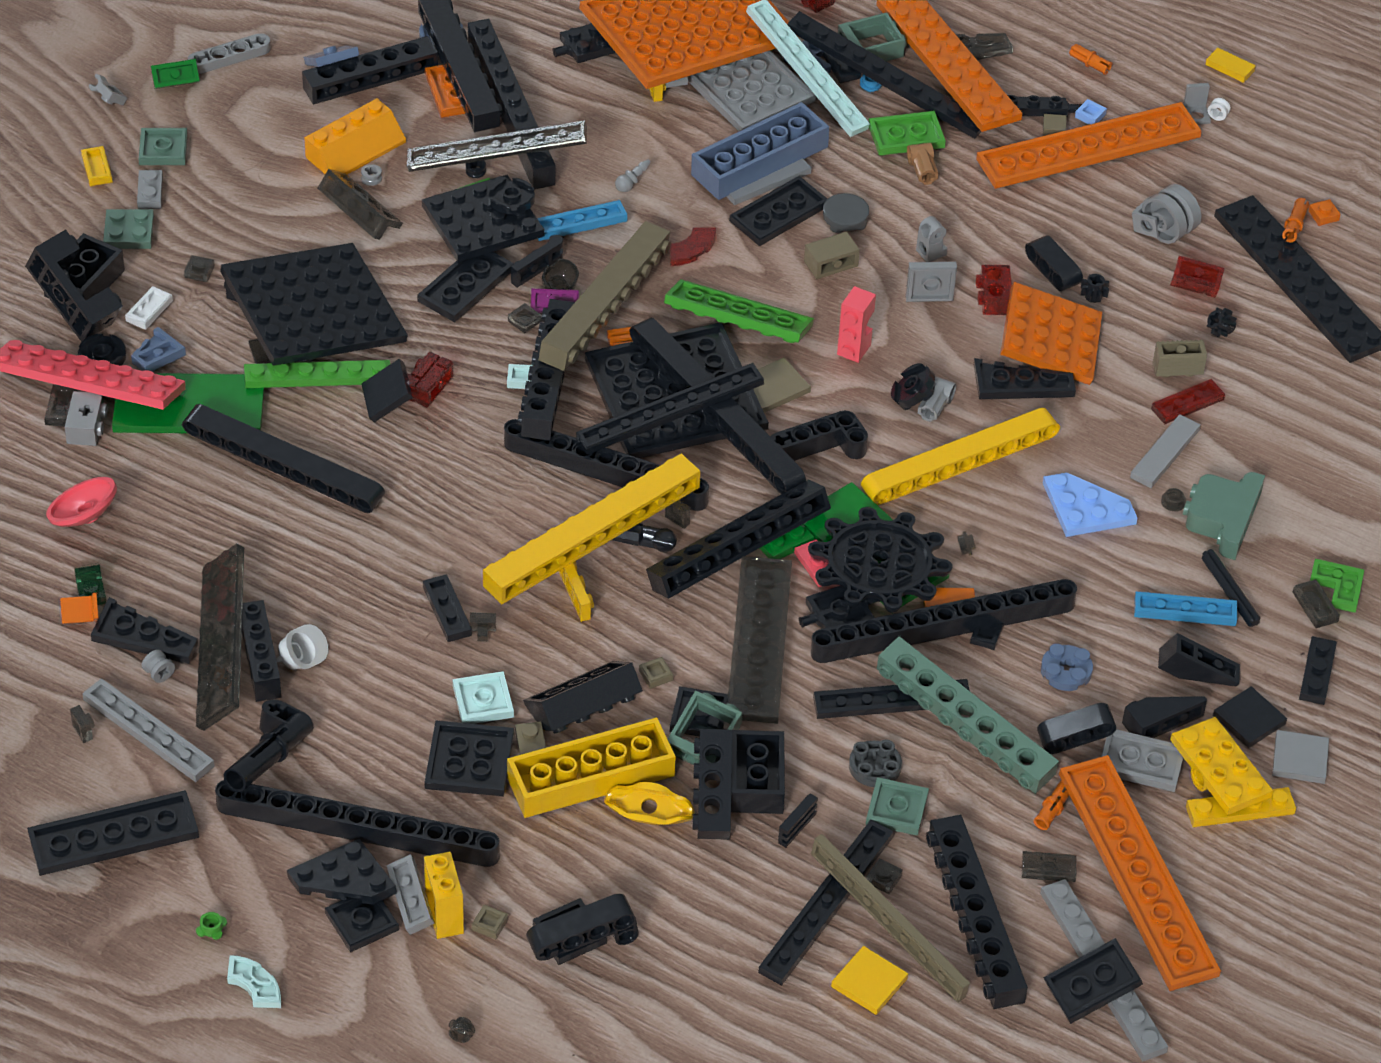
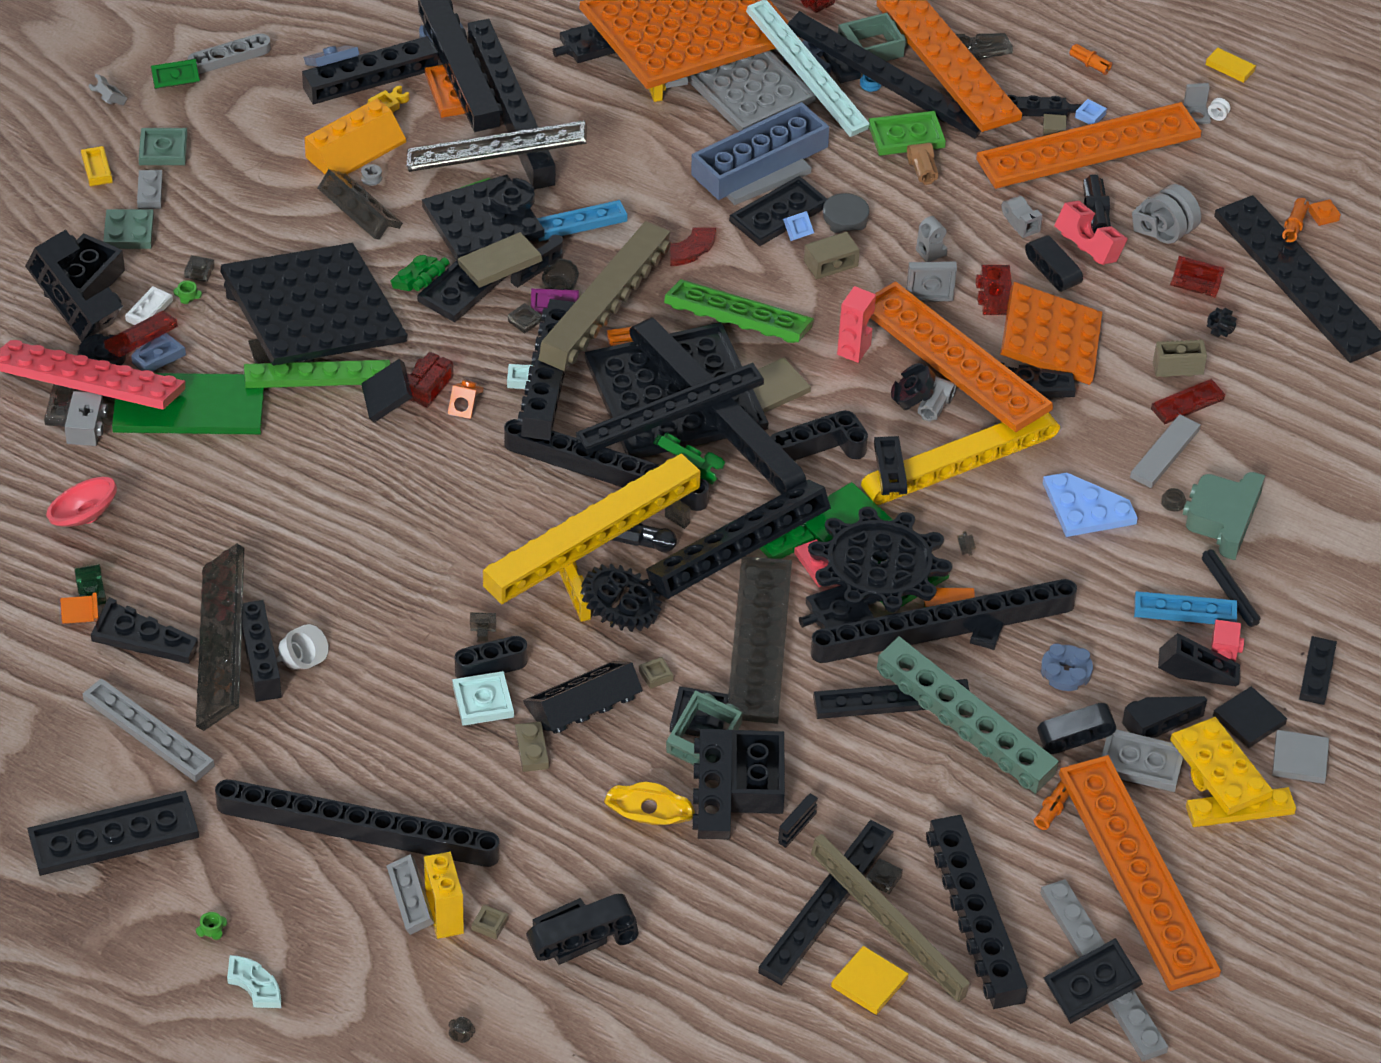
(82, 723): clear smoke plate -> none
(140, 334): none -> clear red tile
(158, 666): light grey wheel -> none
(187, 292): none -> bright green plate
(283, 458): black beam -> none
(283, 730): black piece -> none
(344, 874): black plate -> none
(361, 922): black tile -> none
(393, 99): none -> yellow plate
(419, 273): none -> green plate
(447, 608): black plate -> none
(467, 390): none -> bracket
(469, 758): black plate -> none
(476, 172): black bush -> none
(491, 657): none -> black beam
(499, 259): none -> dark tan tile
(590, 767): yellow brick -> none
(625, 182): light grey bar -> none
(636, 608): none -> black gear
(704, 464): none -> green plate
(798, 226): none -> light blue plate
(874, 760): dark grey tile -> none
(890, 465): none -> black plate
(898, 805): sand green plate -> none
(958, 358): none -> orange plate
(1020, 214): none -> light grey leg
(1048, 866): clear smoke plate -> none
(1075, 224): none -> coral arch
(1094, 288): black gear -> none
(1097, 201): none -> black piece
(1227, 639): none -> coral brick
(1316, 603): clear smoke plate -> none
(1343, 579): bright green plate -> none

